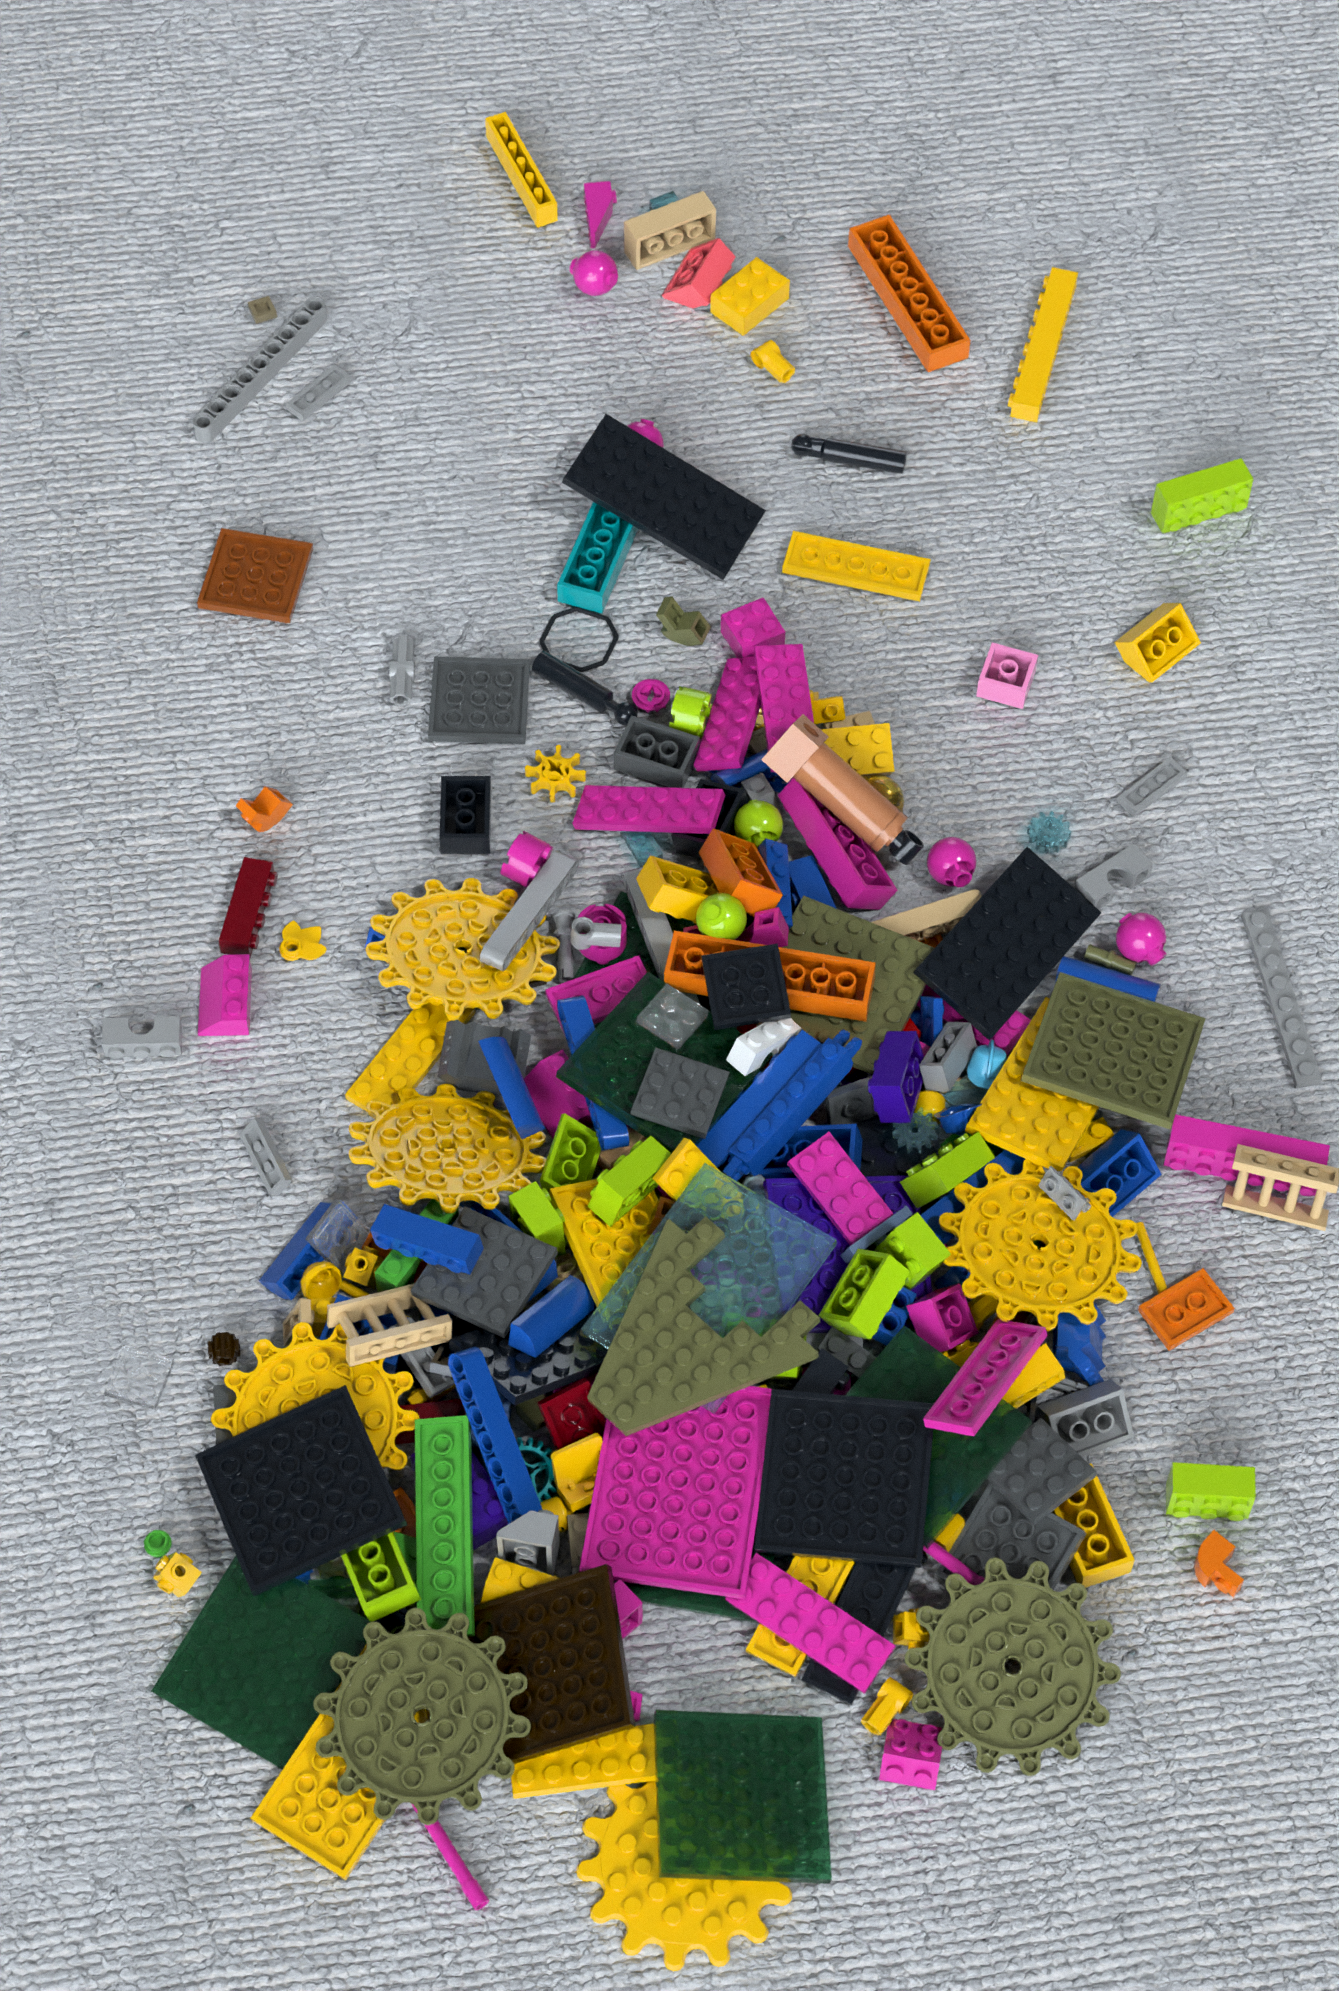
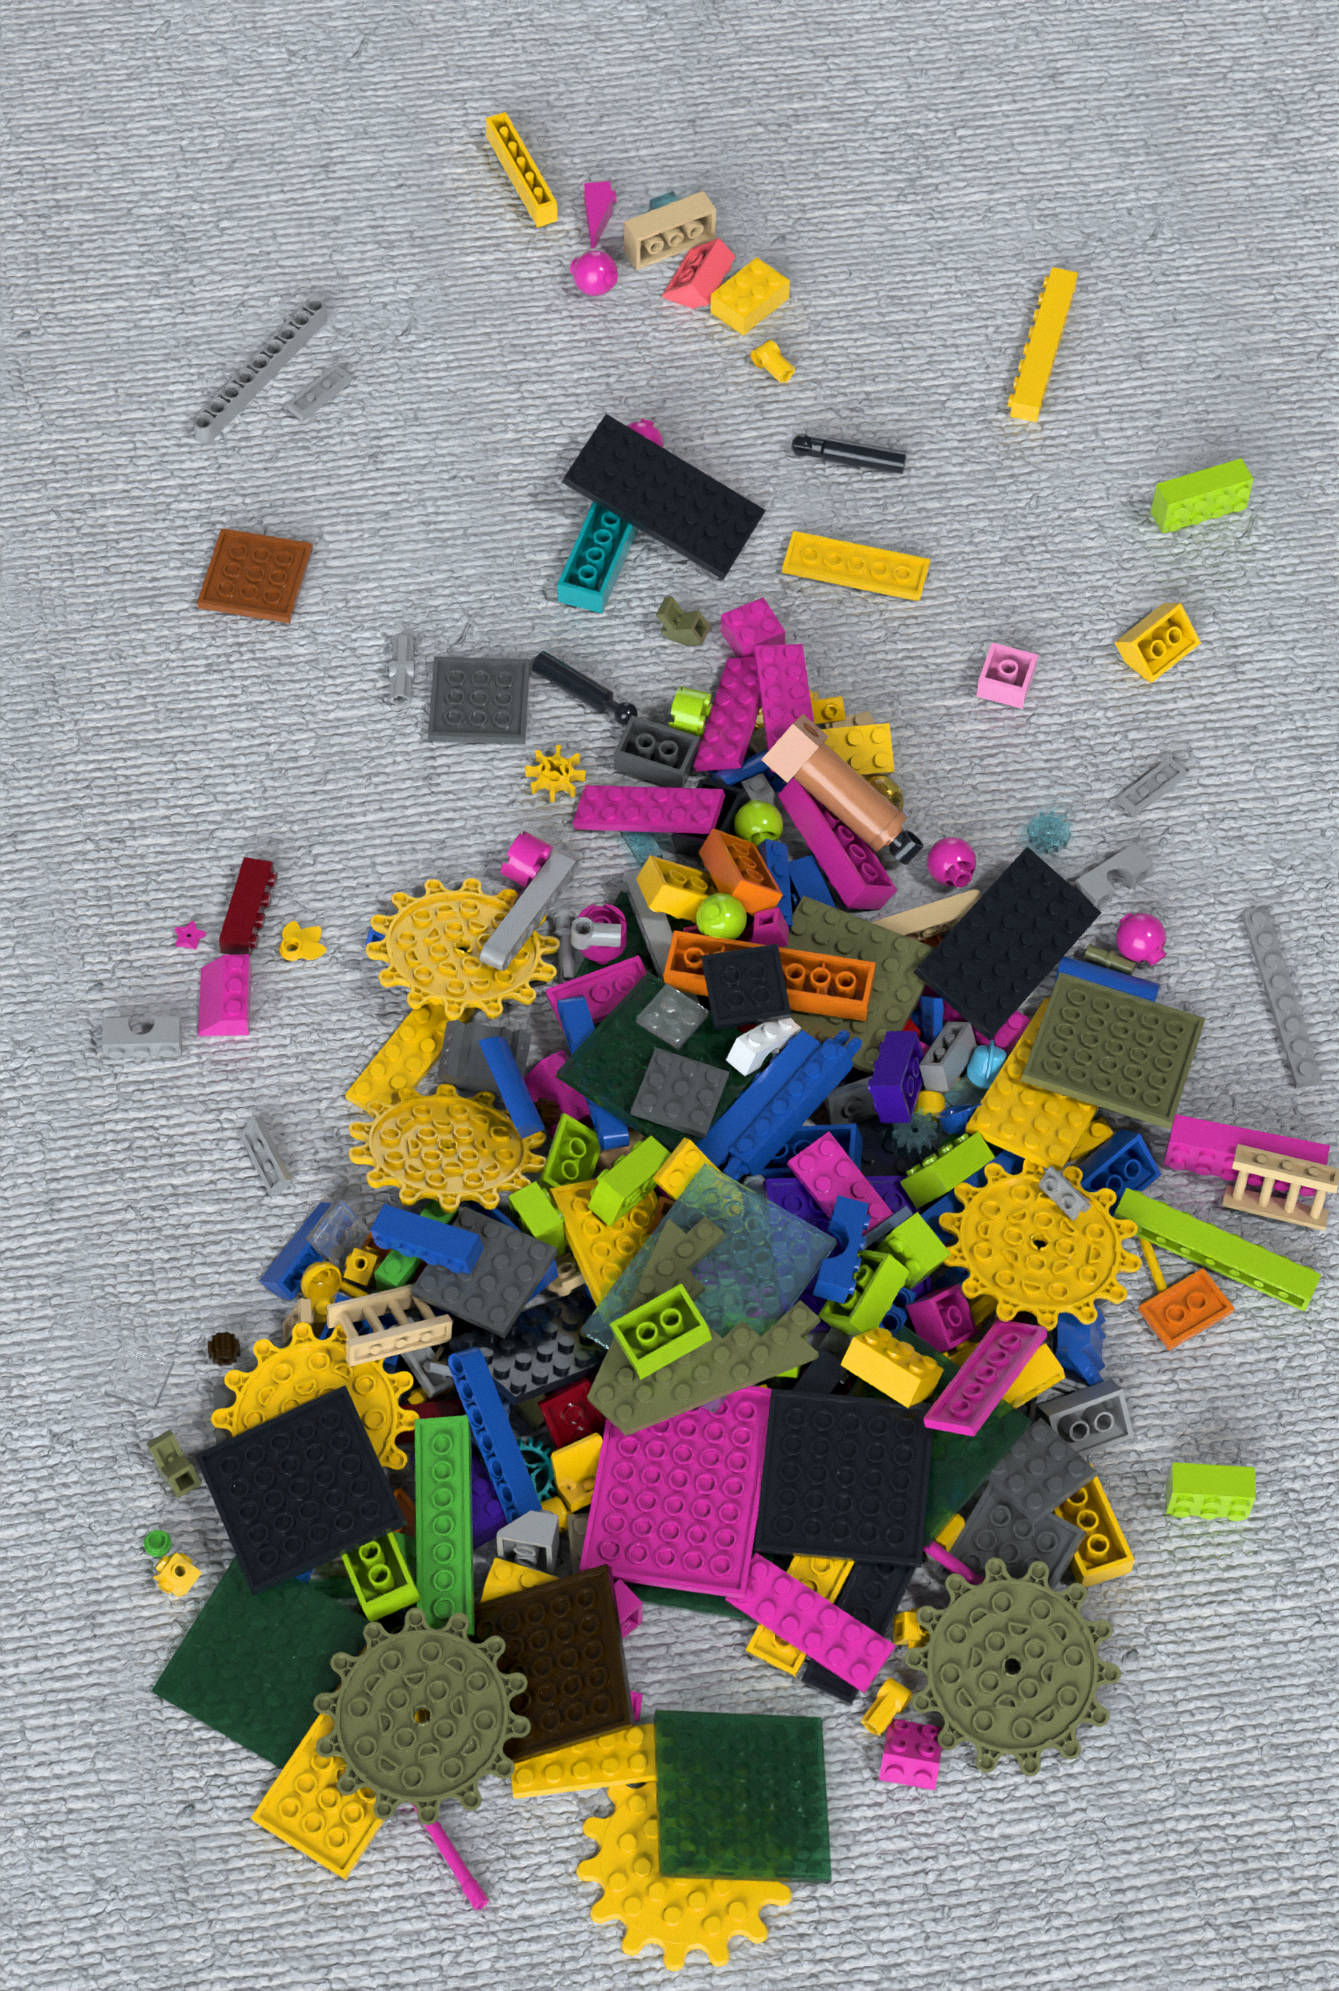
(173, 1464): none -> olive brick
(189, 942): none -> dark pink plate
(262, 309): dark tan plate -> none
(265, 810): orange brick -> none
(465, 815): black brick -> none
(549, 1112): none -> dark brown gear
(551, 1317): blue brick -> none
(581, 610): black piece -> none
(642, 691): dark pink gear -> none
(661, 1331): none -> lime brick
(836, 1273): none -> blue arch
(892, 1366): none -> yellow brick
(909, 293): orange brick -> none
(1211, 1562): orange brick -> none
(1219, 1250): none -> lime brick

